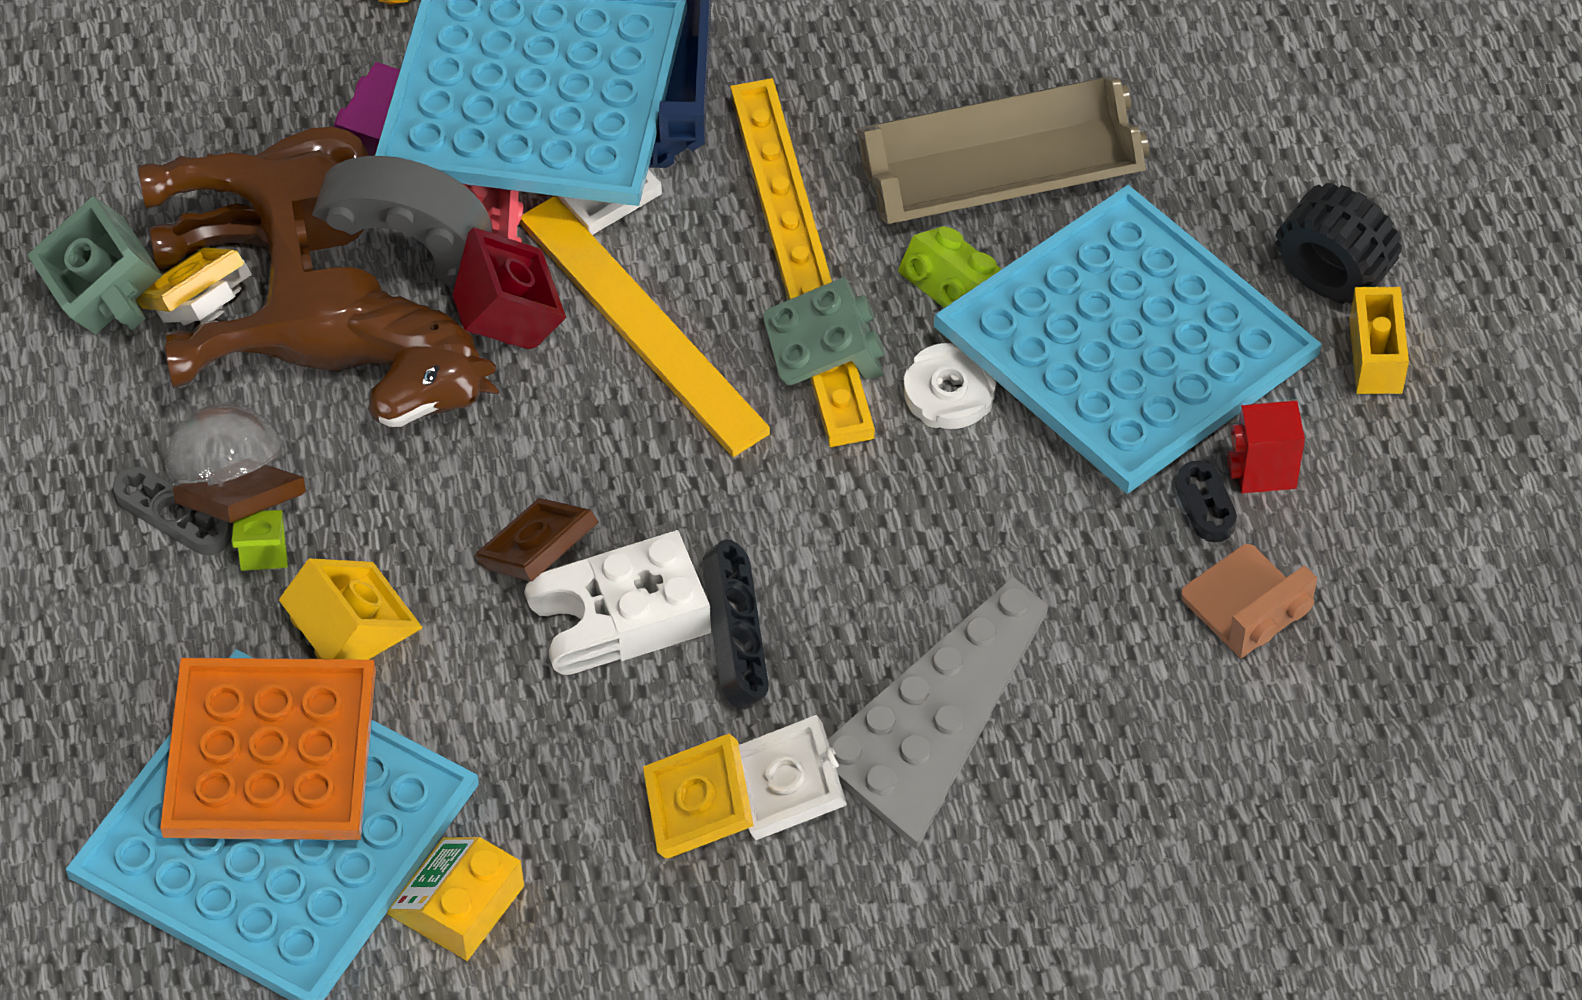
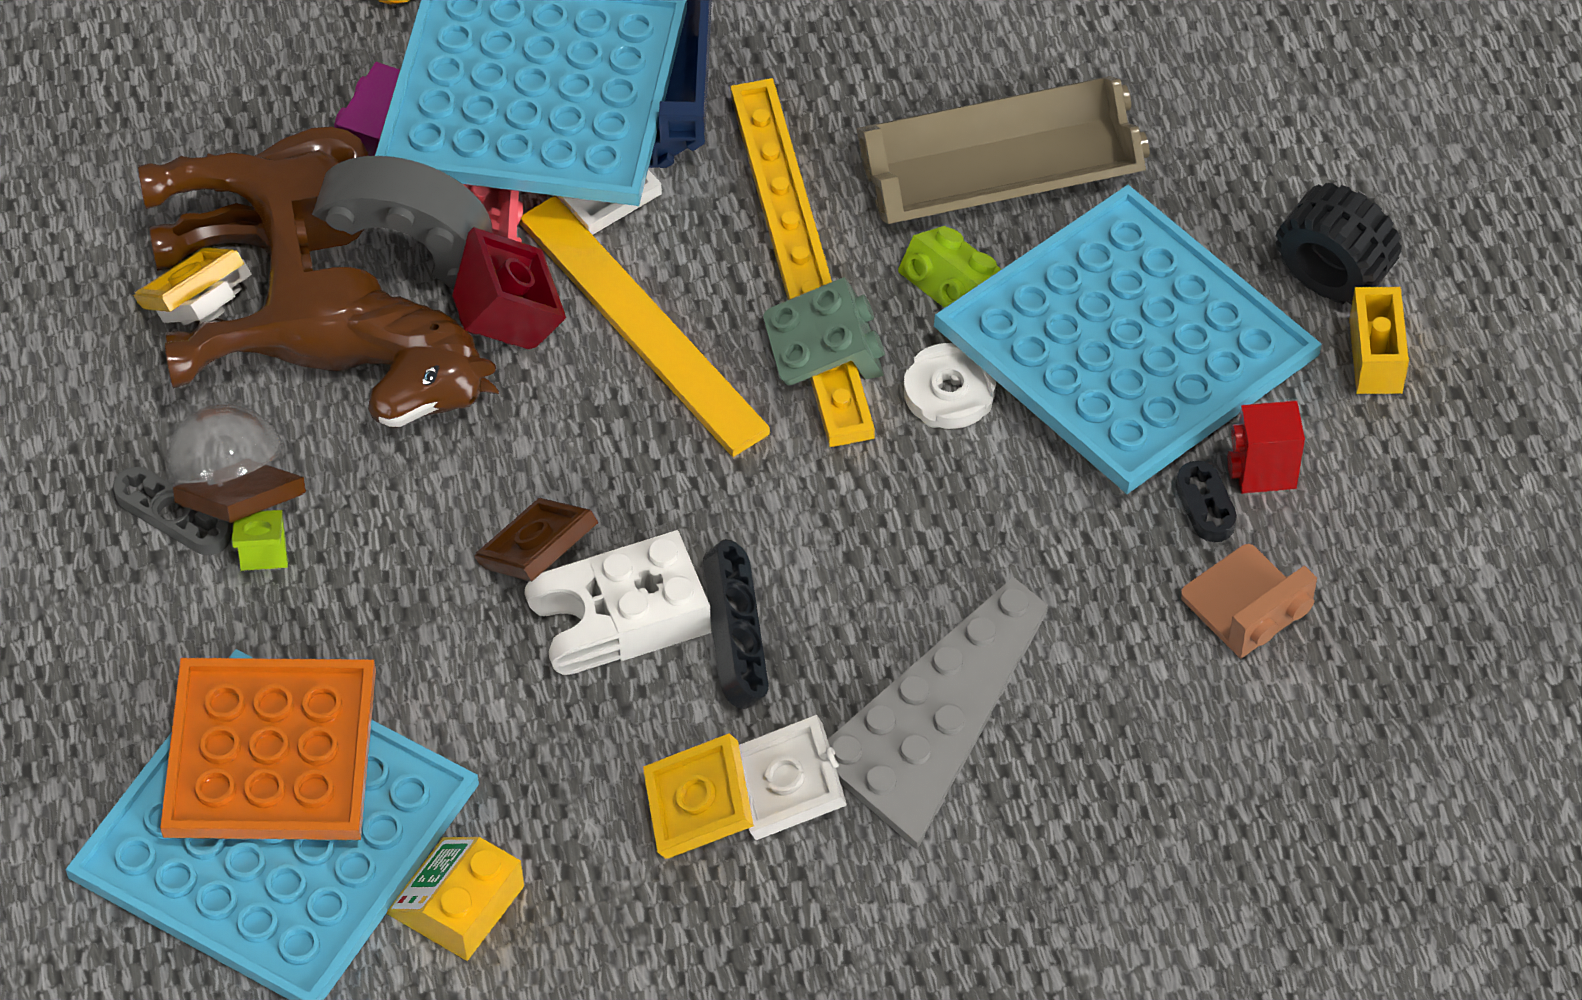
(96, 267): sand green hinge -> none
(347, 609): yellow slope -> none

